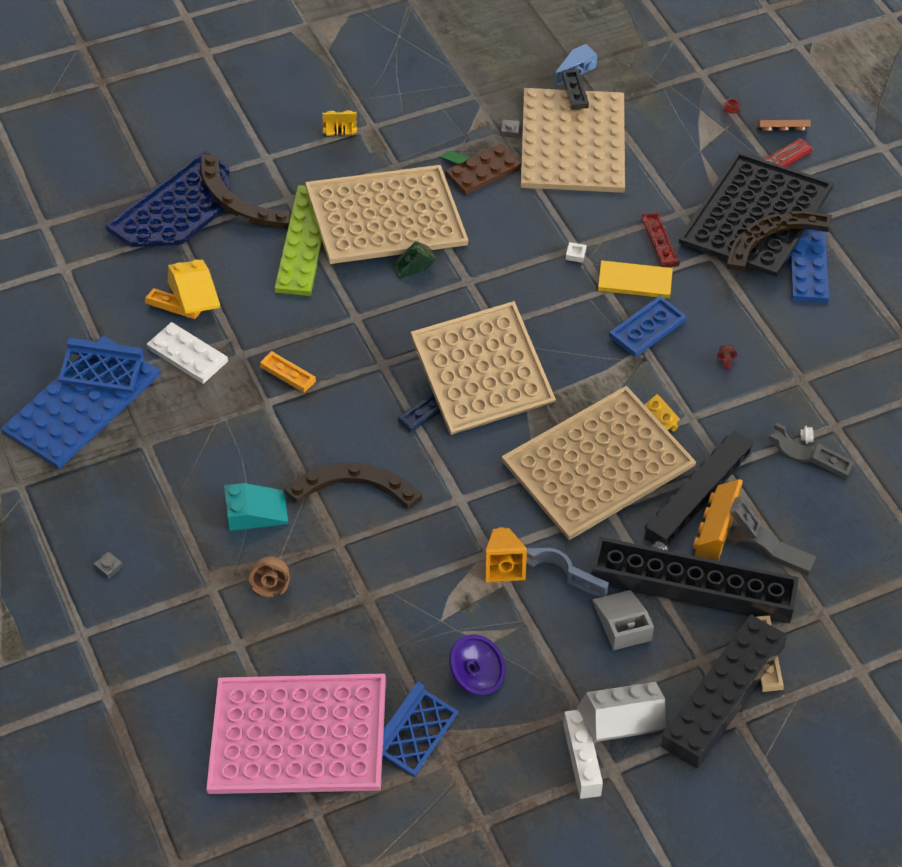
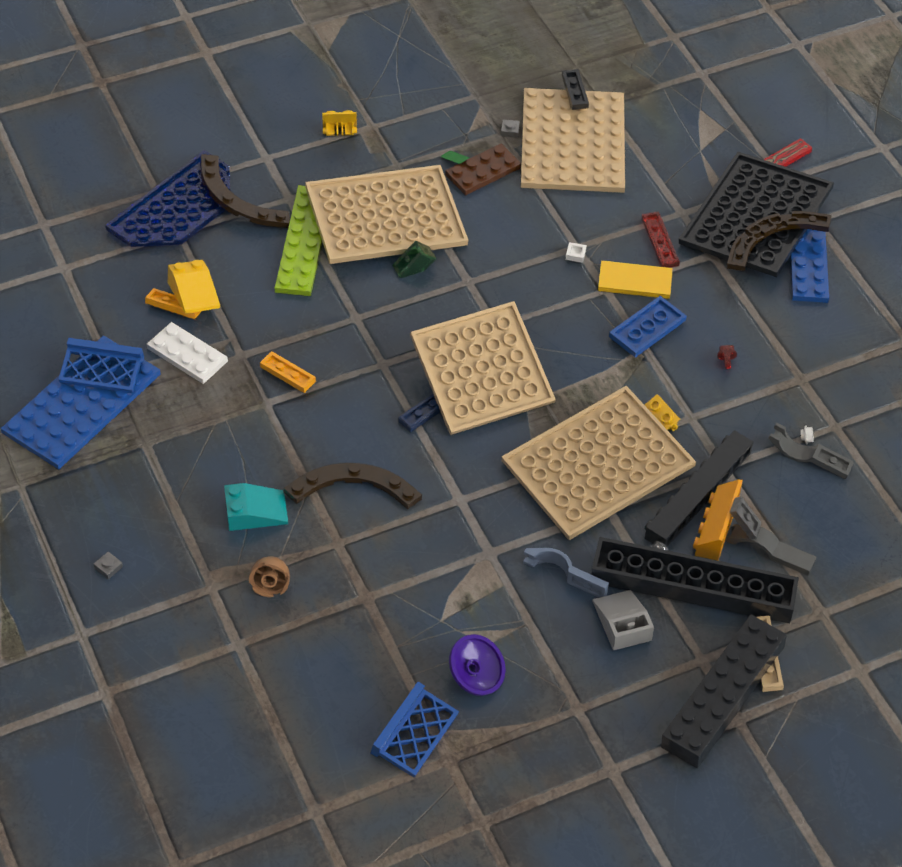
(297, 734): bright pink plate -> none
(505, 557): light orange slope -> none
(580, 58): medium blue slope -> none
(582, 755): white brick -> none
(623, 711): light grey slope -> none
(732, 105): clear red plate -> none
(783, 124): nougat plate -> none

